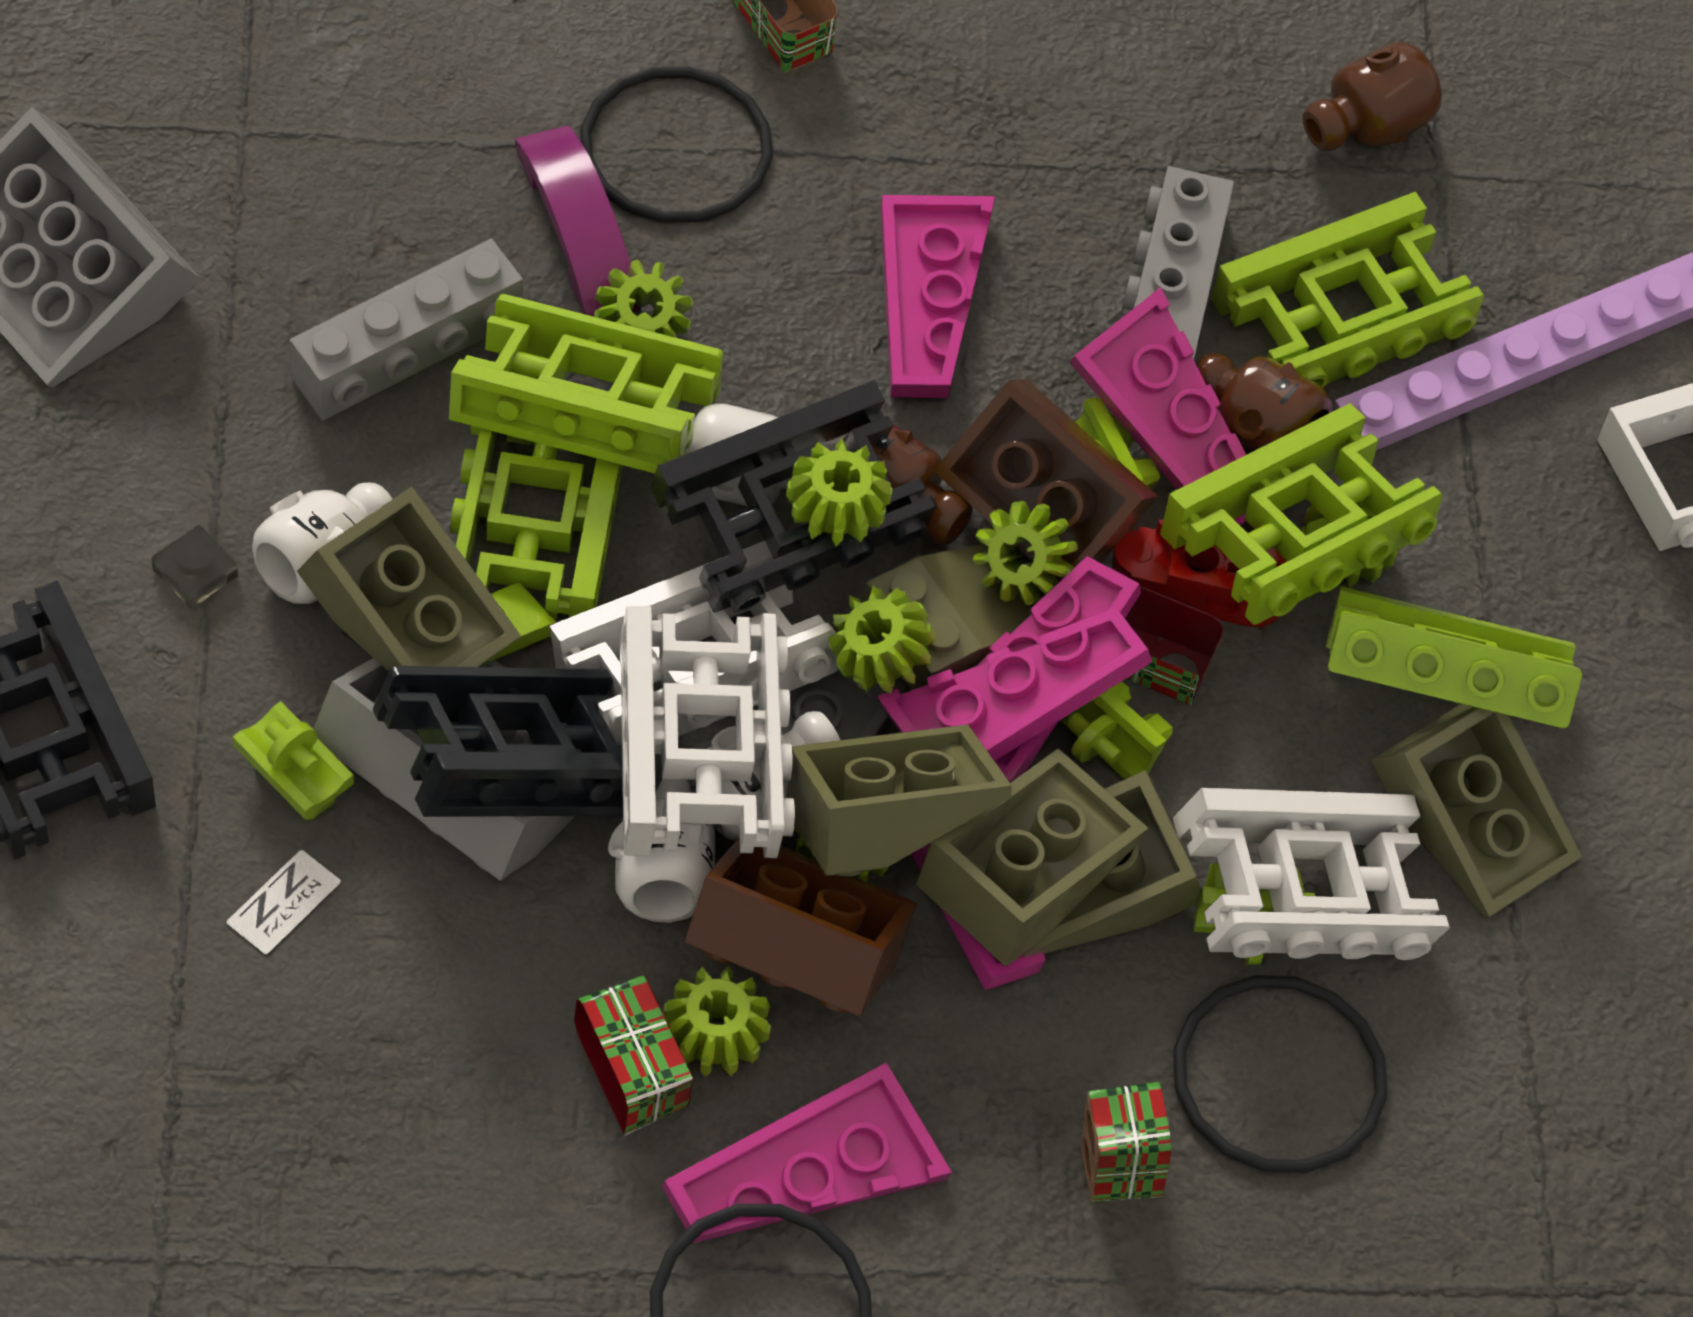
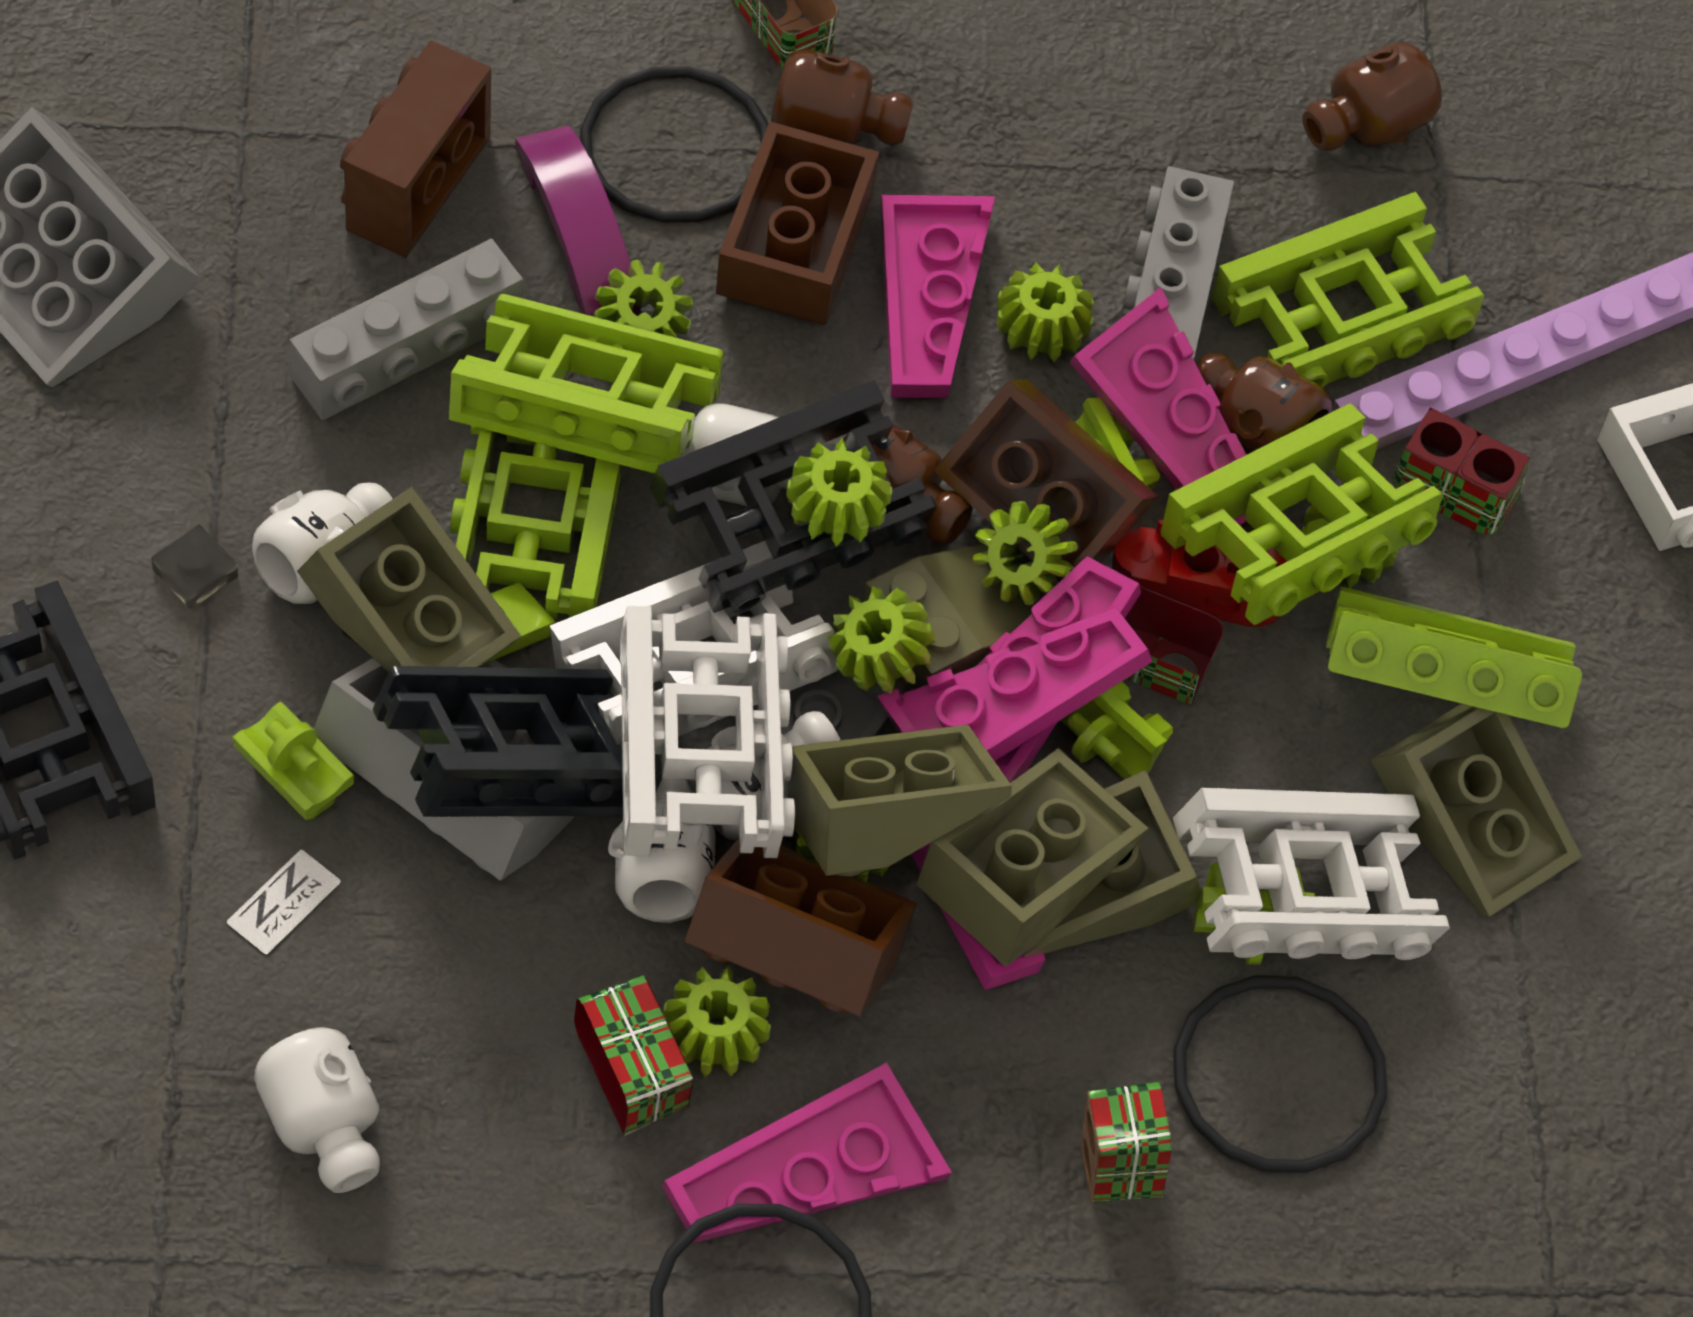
(321, 1104): none -> white piece
(416, 147): none -> reddish brown brick
(797, 223): none -> reddish brown brick
(836, 100): none -> reddish brown piece
(1045, 312): none -> lime gear
(1468, 497): none -> piece

